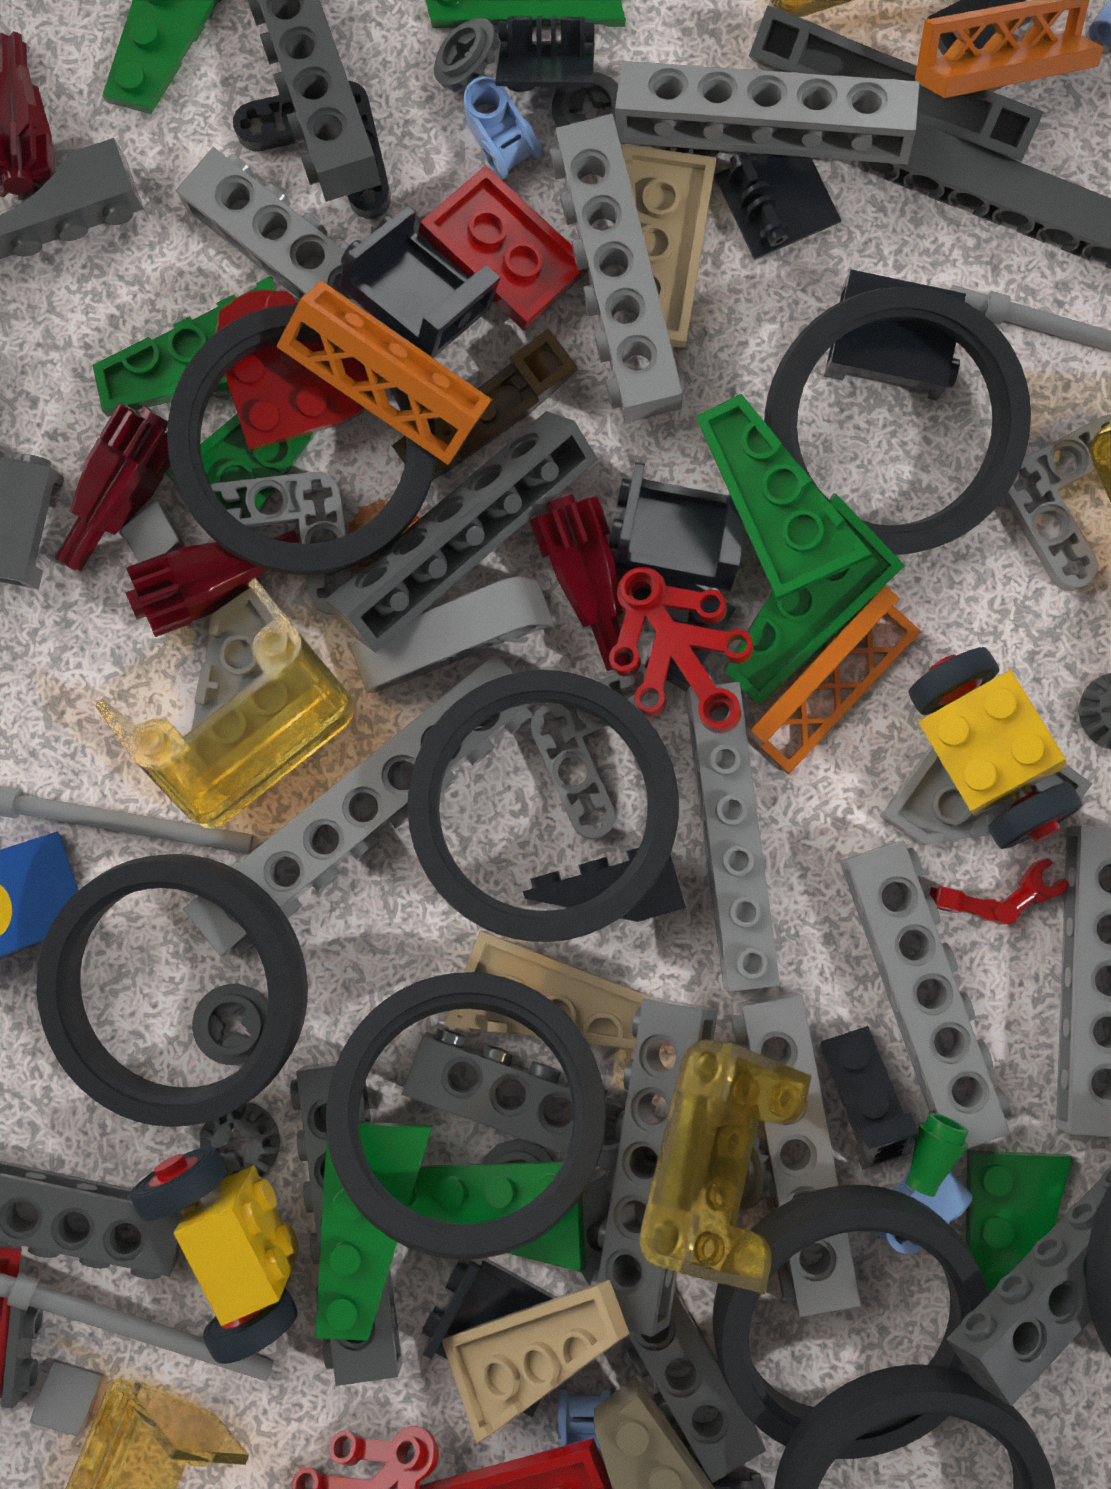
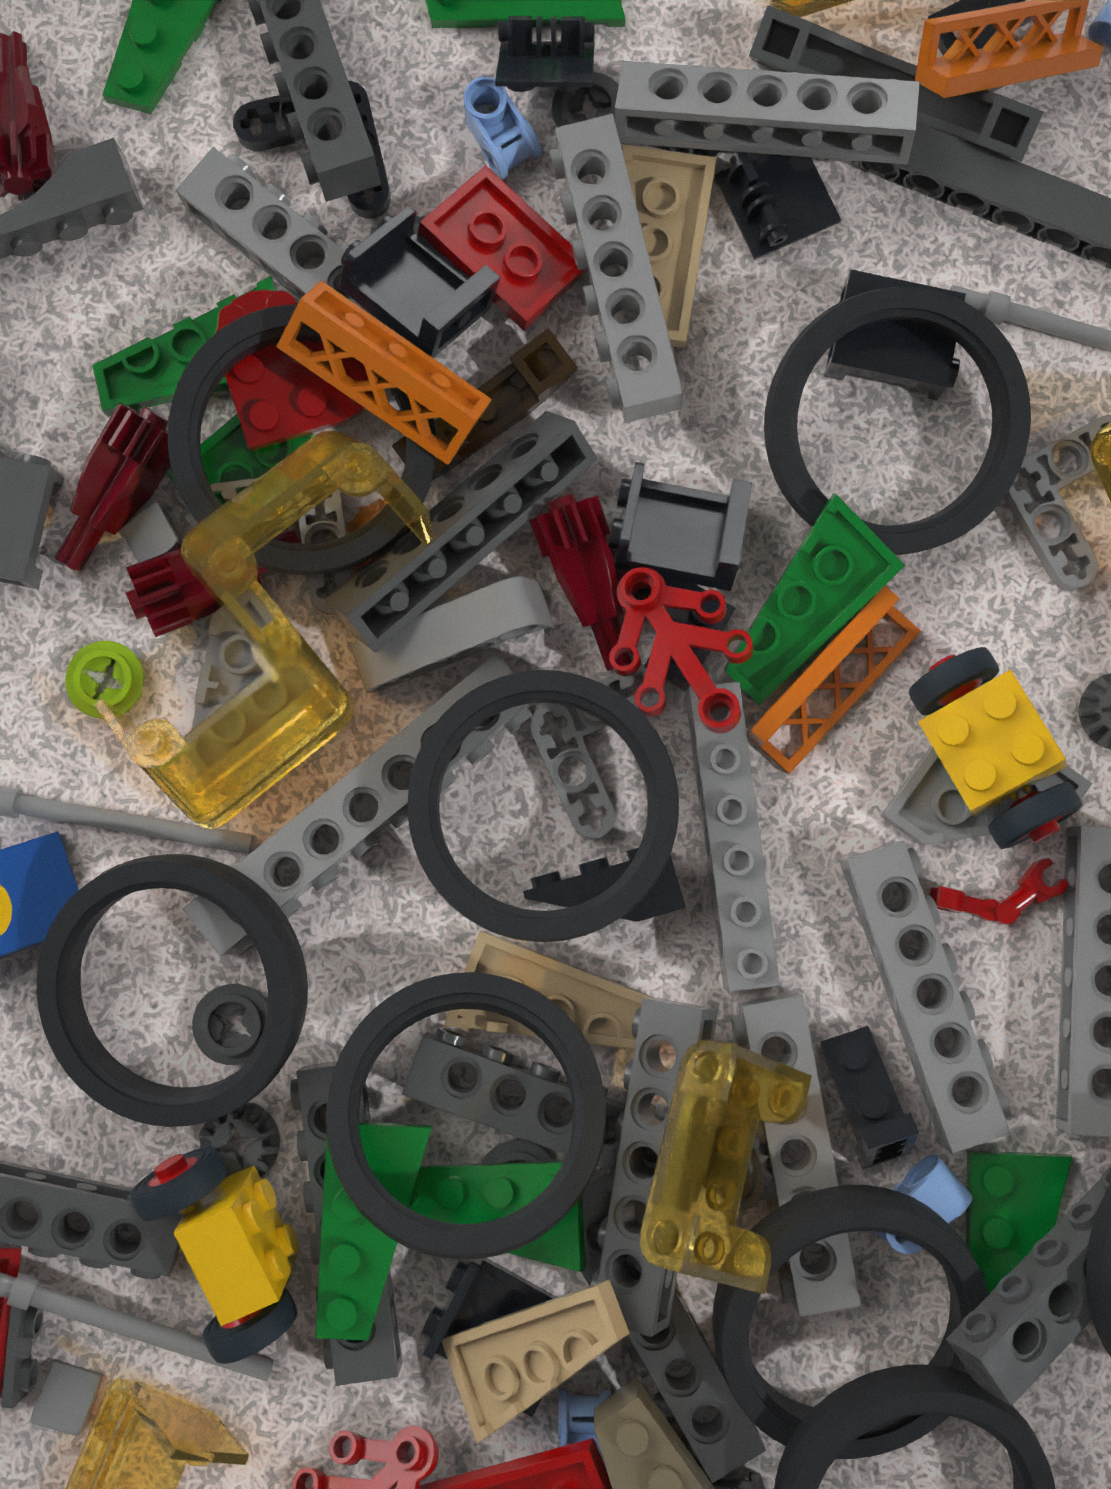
(99, 658): none -> lime gear
(225, 542): none -> clear yellow windscreen
(451, 65): dark grey gear -> none
(783, 511): green wing -> none
(936, 1152): green cone -> none

